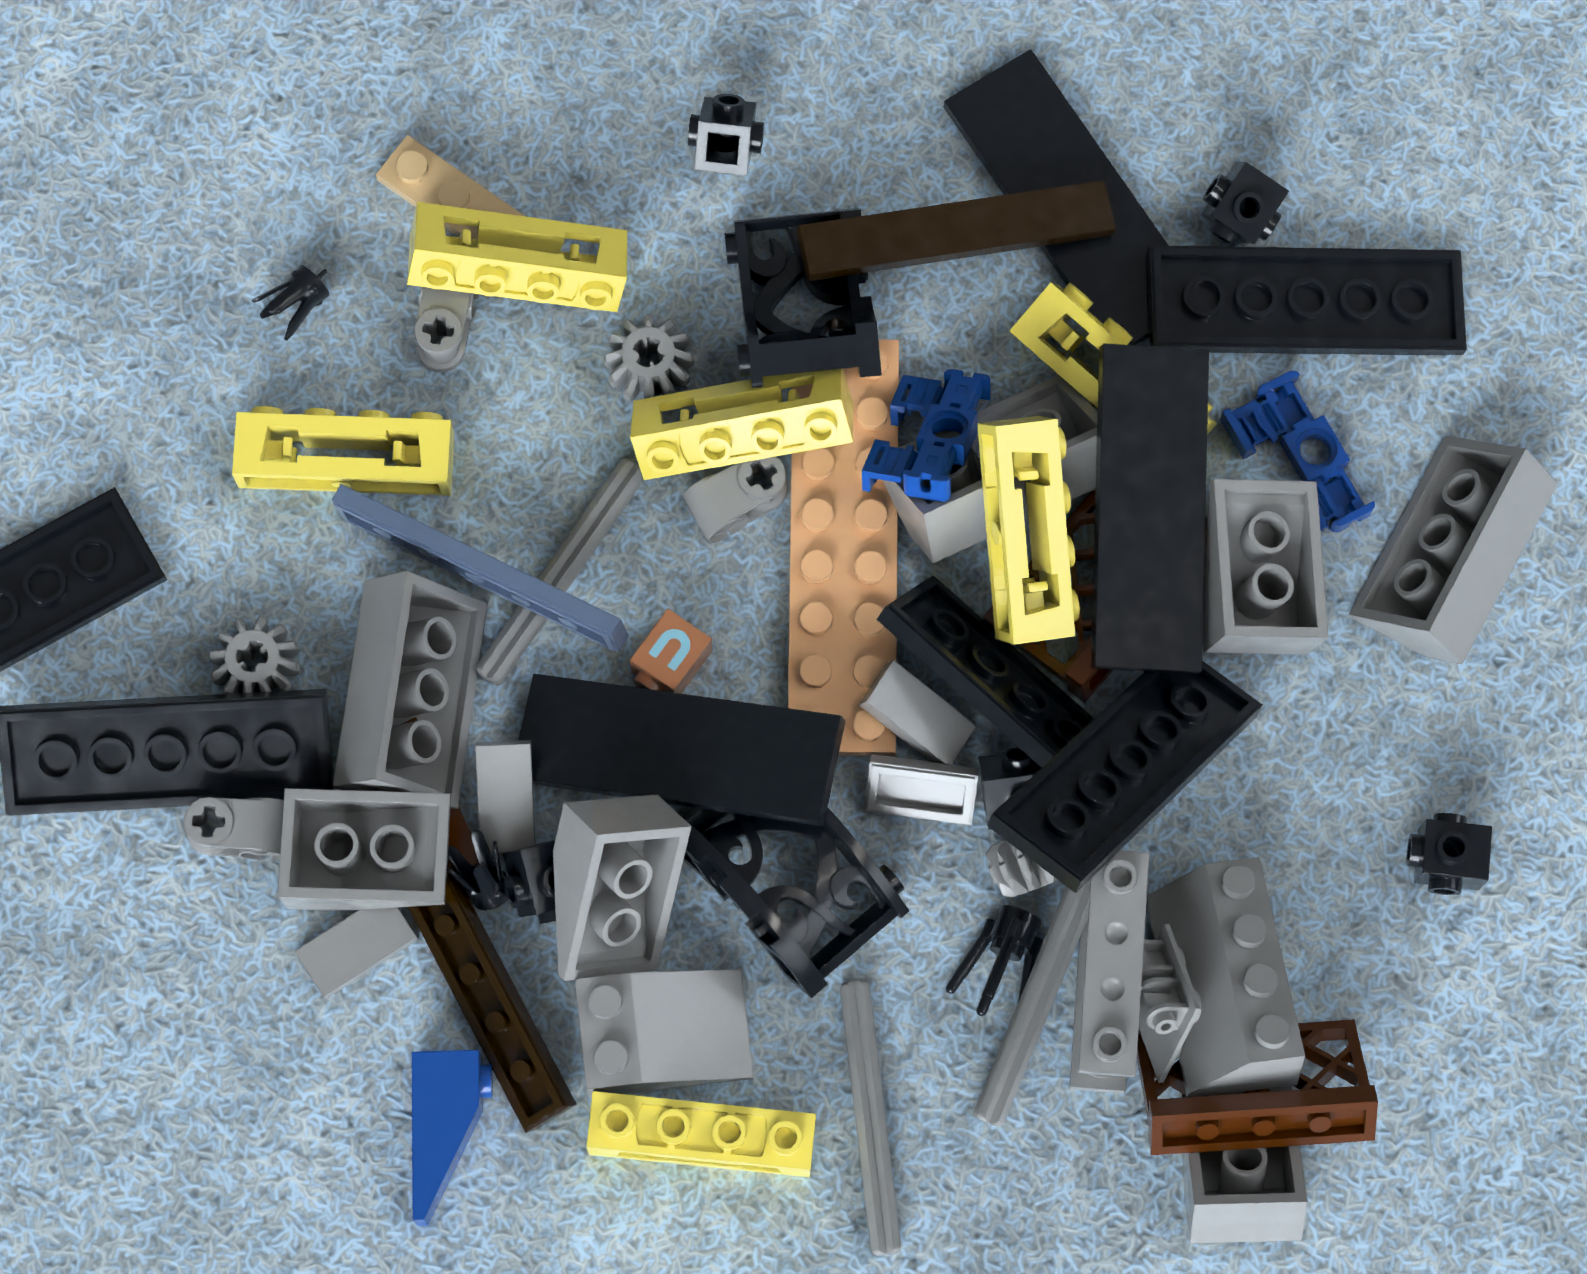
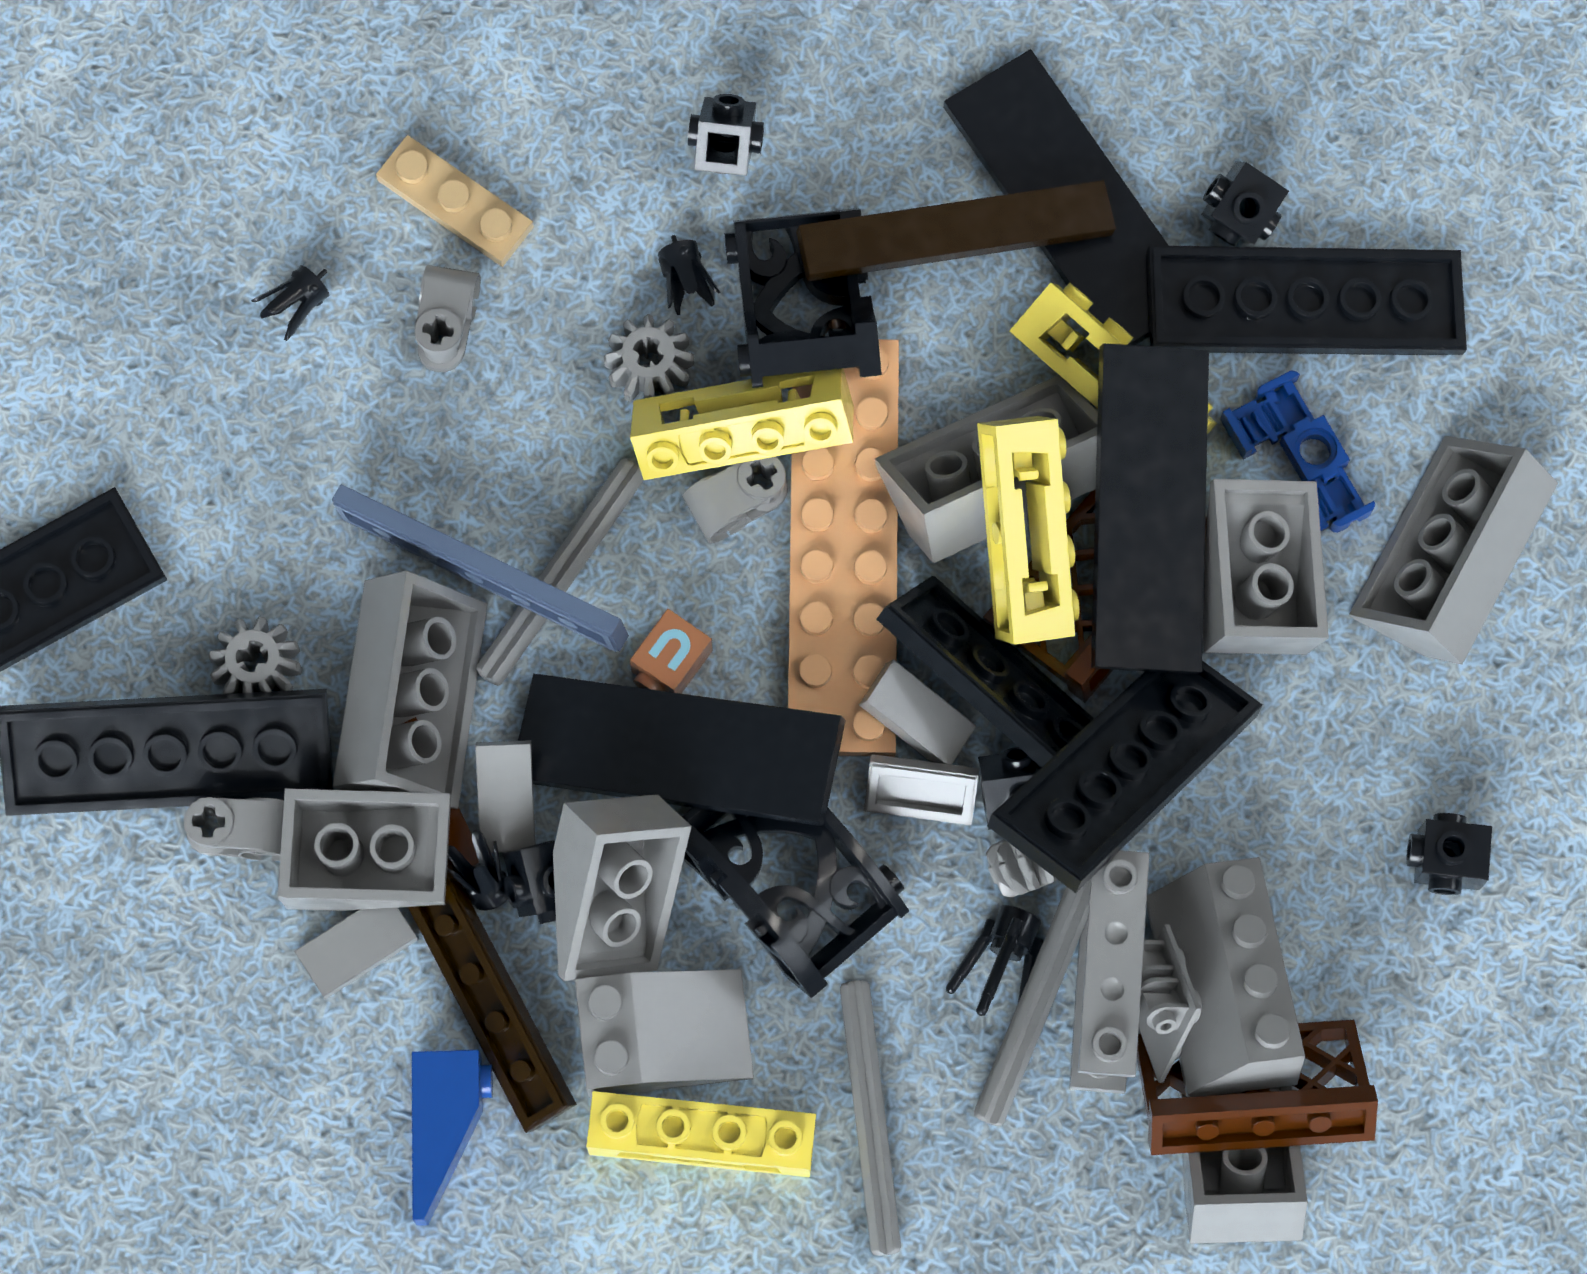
(268, 460): light yellow brick -> none
(517, 258): light yellow brick -> none
(684, 271): none -> black piece
(944, 410): blue piece -> none

